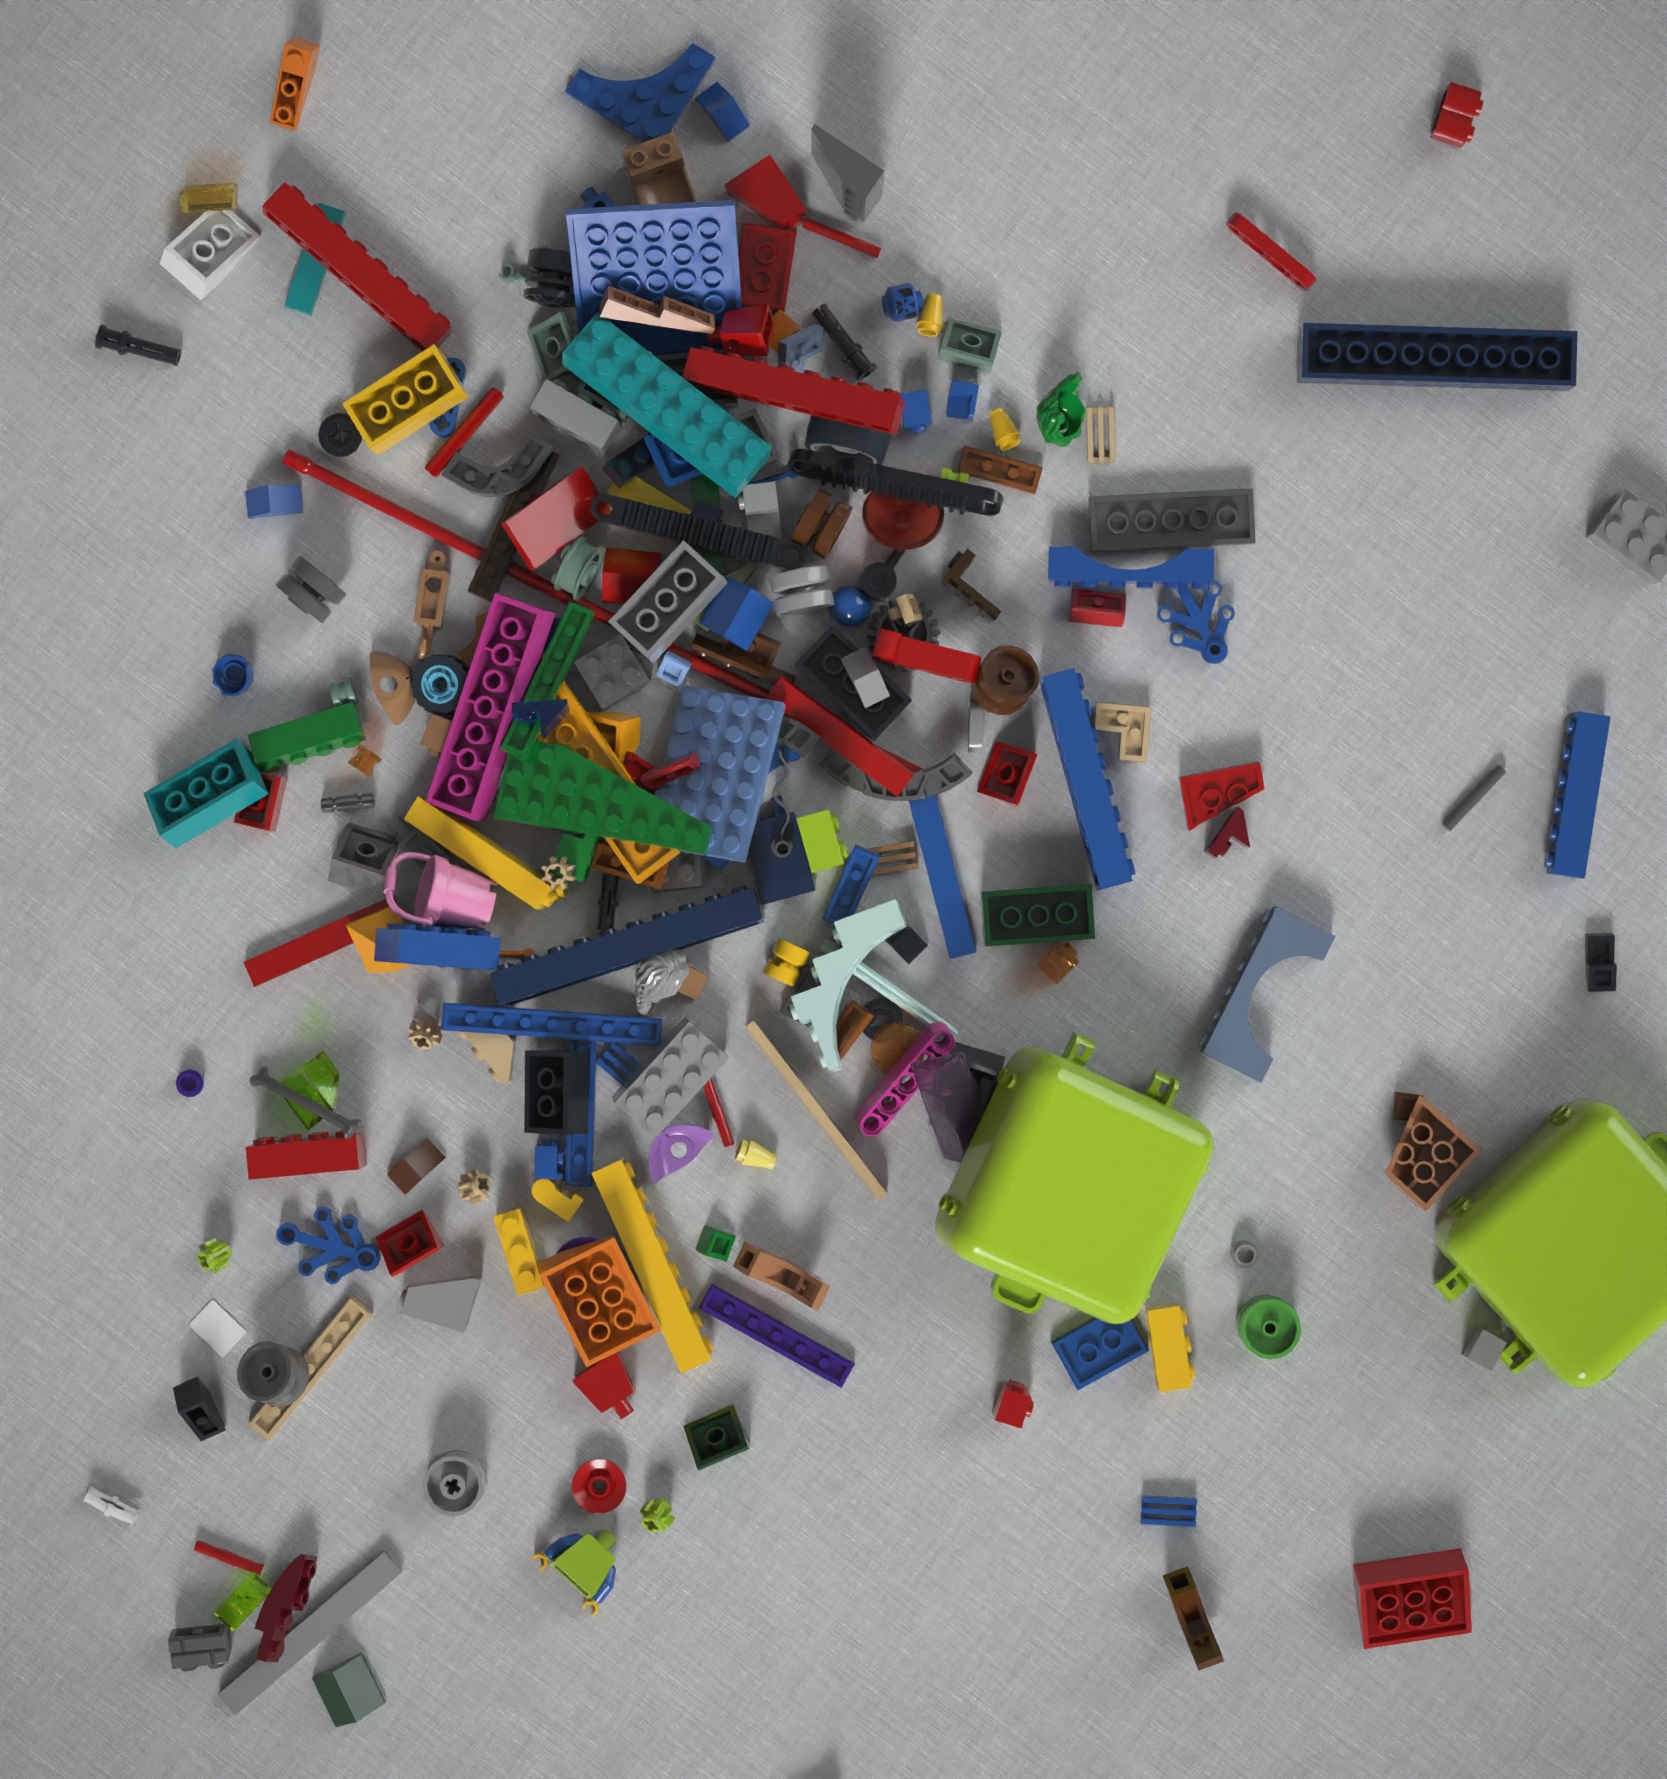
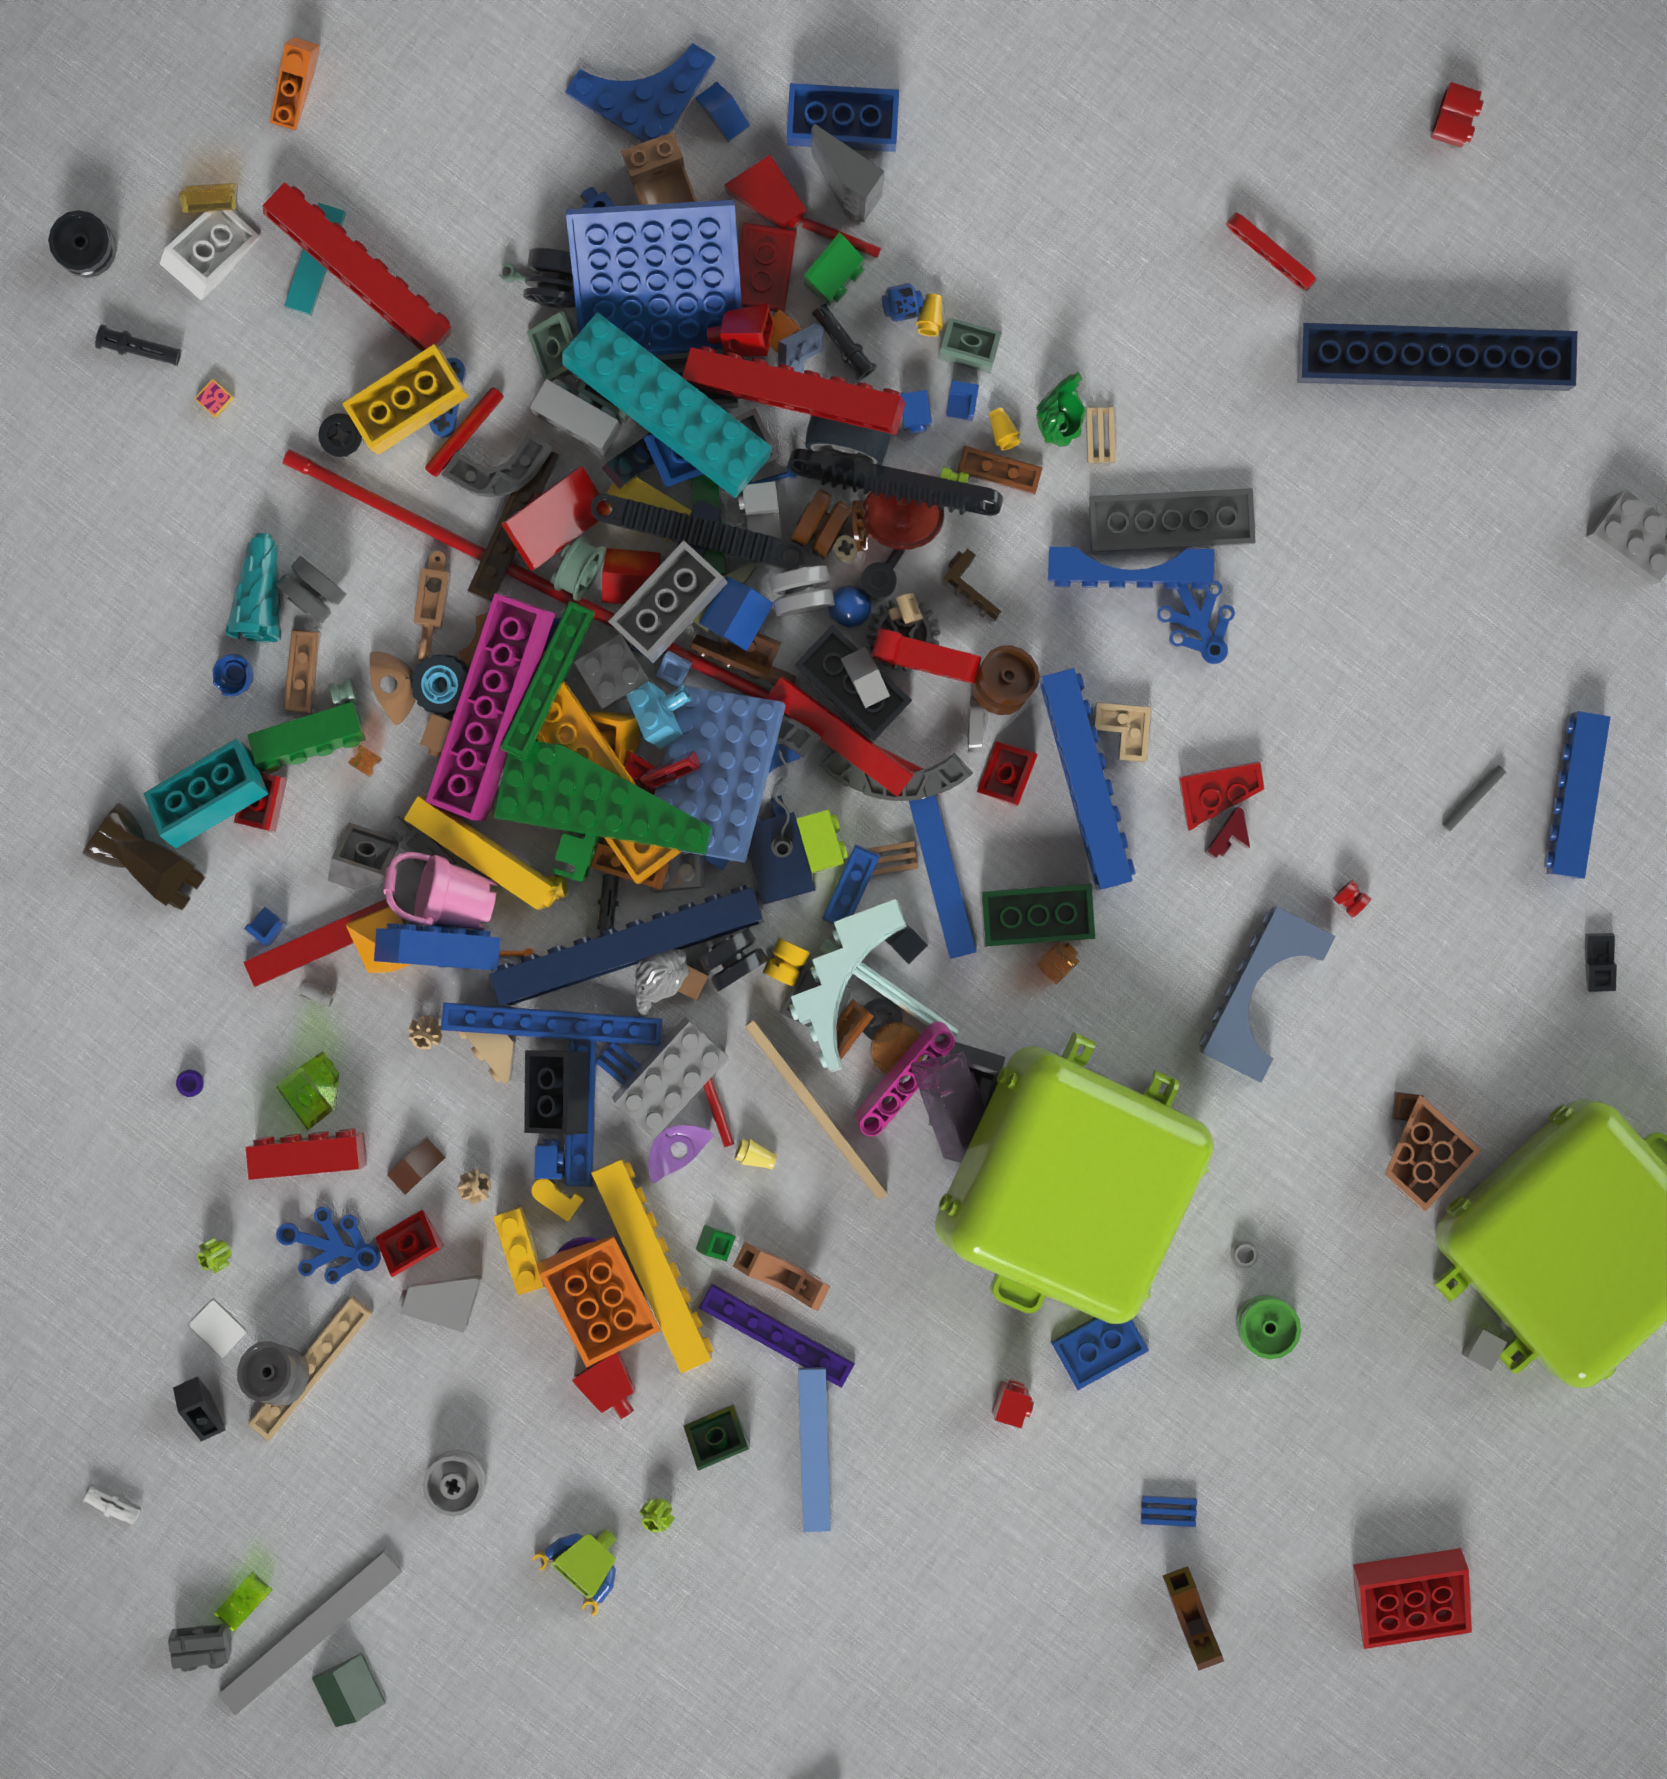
(79, 259): none -> black wheel
(156, 867): none -> dark brown hips
(214, 398): none -> tile
(228, 1557): red piece -> none
(256, 597): none -> teal cone
(266, 926): none -> blue panel
(273, 501): blue slope -> none
(286, 1595): dark red slope -> none
(301, 671): none -> medium nougat tile
(317, 993): none -> light grey pin
(347, 802): dark grey axle -> none
(347, 1125): dark grey piece -> none
(549, 712): clear blue slope -> none
(565, 869): tan gear -> none
(594, 1499): red dish -> none
(655, 712): none -> medium azure brick
(669, 313): nougat slope -> none
(732, 959): none -> black wheel
(814, 1449): none -> medium blue tile
(834, 270): none -> green slope
(841, 555): none -> dark tan bush
(853, 115): none -> blue brick
(860, 534): none -> reddish brown wheel
(1097, 607): red slope -> none
(1169, 1347): yellow brick -> none
(1352, 898): none -> red wheel

